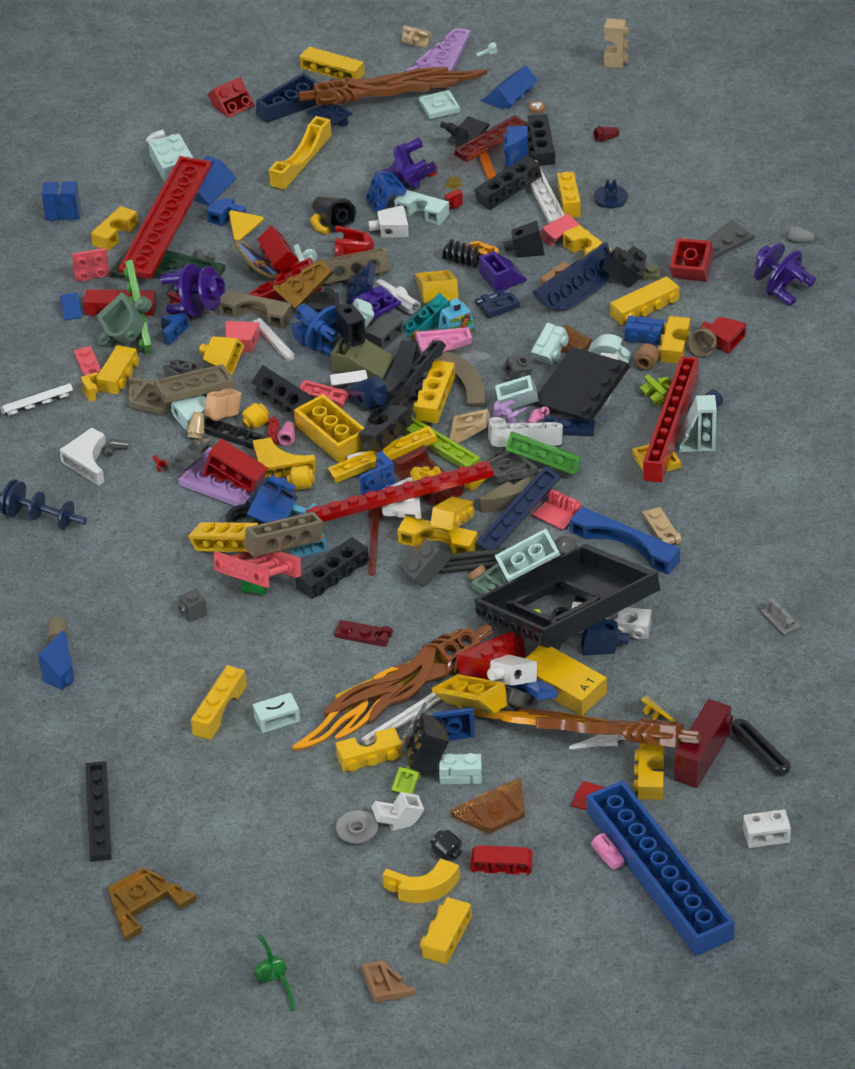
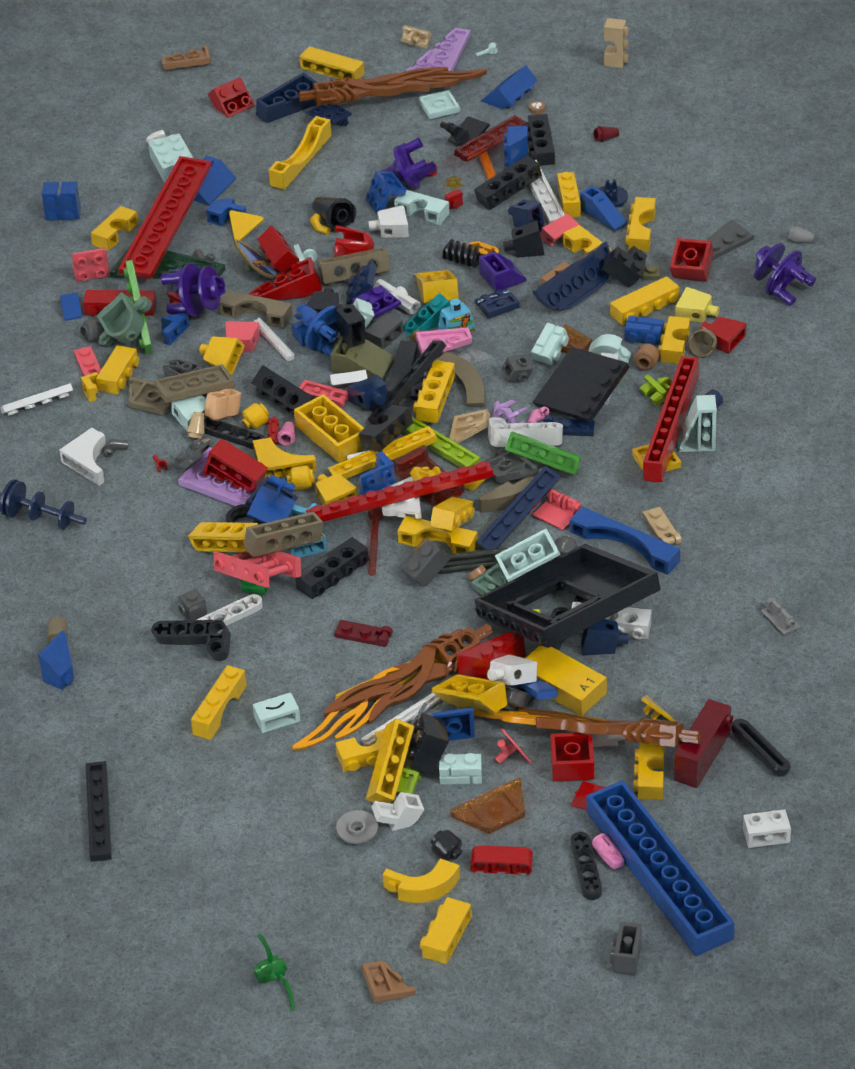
(91, 330): none -> dark grey head
(140, 892): pearl gold wing -> none
(167, 633): none -> black beam
(192, 58): none -> medium nougat wing
(244, 604): none -> white beam
(304, 285): pearl gold wing -> none
(334, 488): none -> yellow torso
(390, 761): none -> yellow brick
(508, 750): none -> coral shield
(520, 390): light aqua brick -> none
(527, 212): none -> dark blue torso
(572, 756): none -> red brick
(586, 866): none -> black beam
(601, 208): none -> blue slope
(627, 948): none -> dark grey brick
(641, 212): none -> yellow arch
(695, 305): none -> light yellow torso

